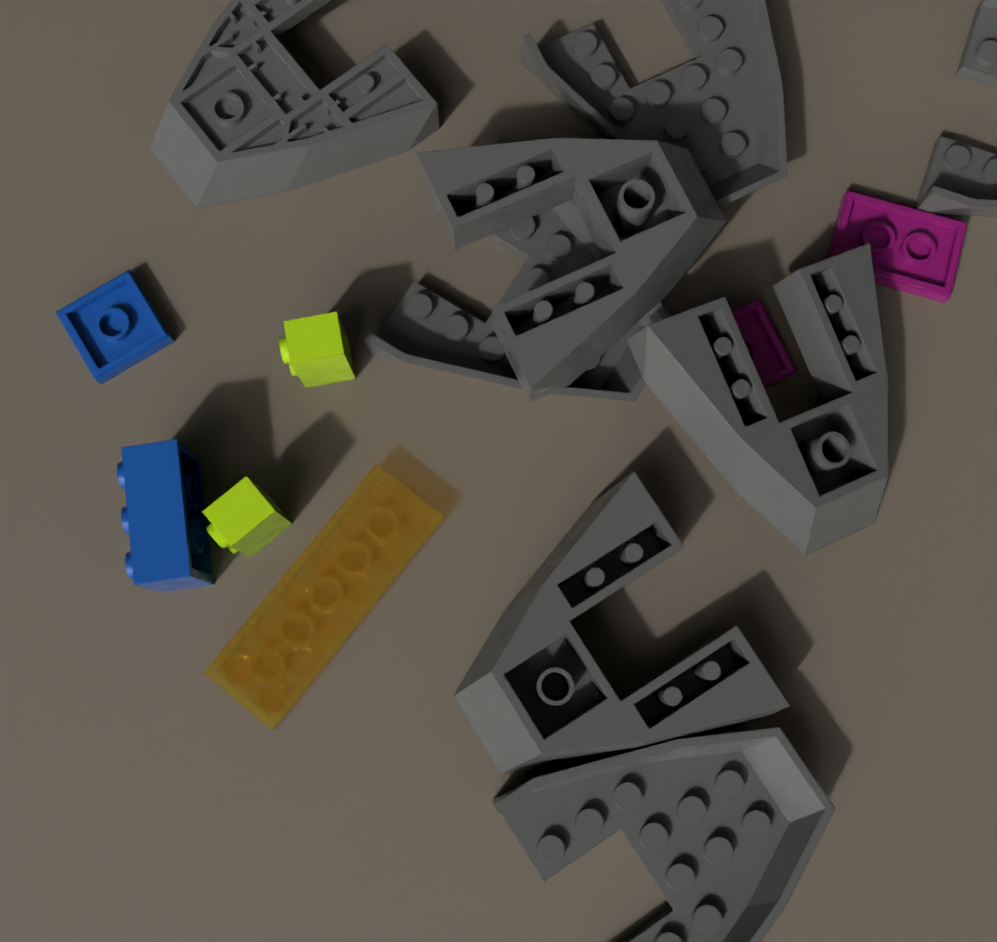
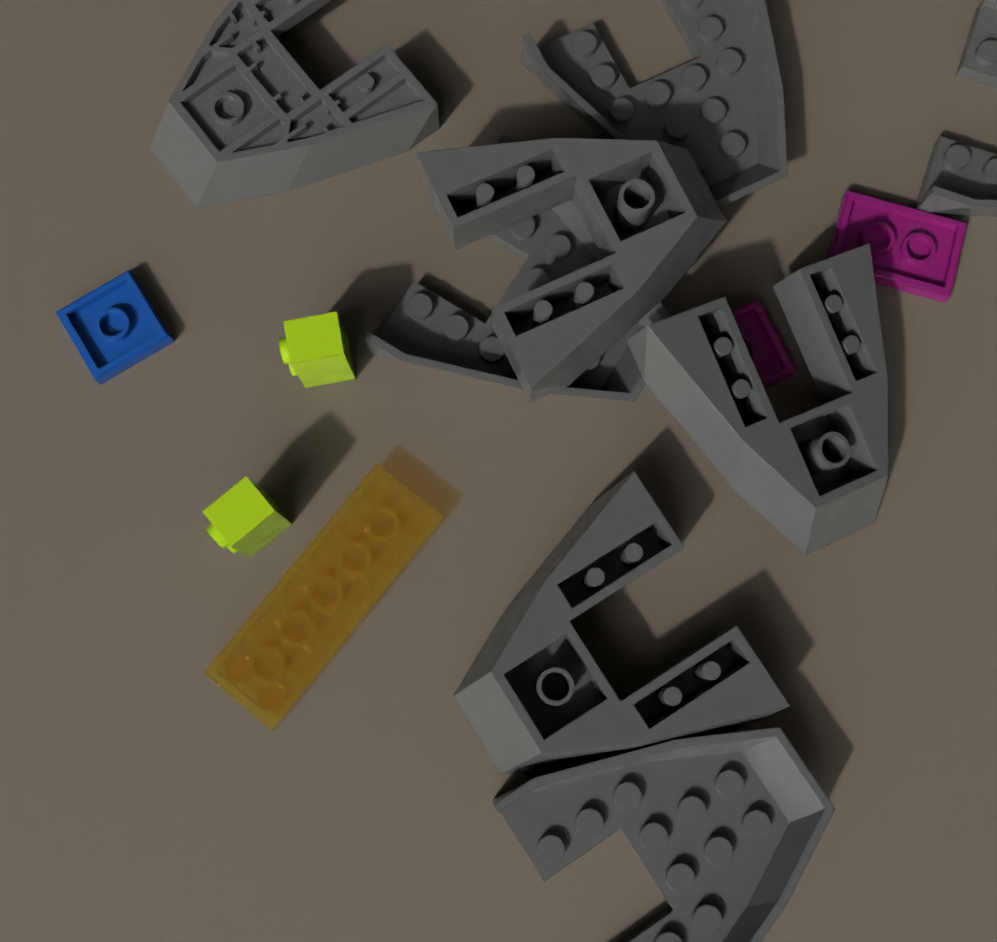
(165, 517): blue brick -> none

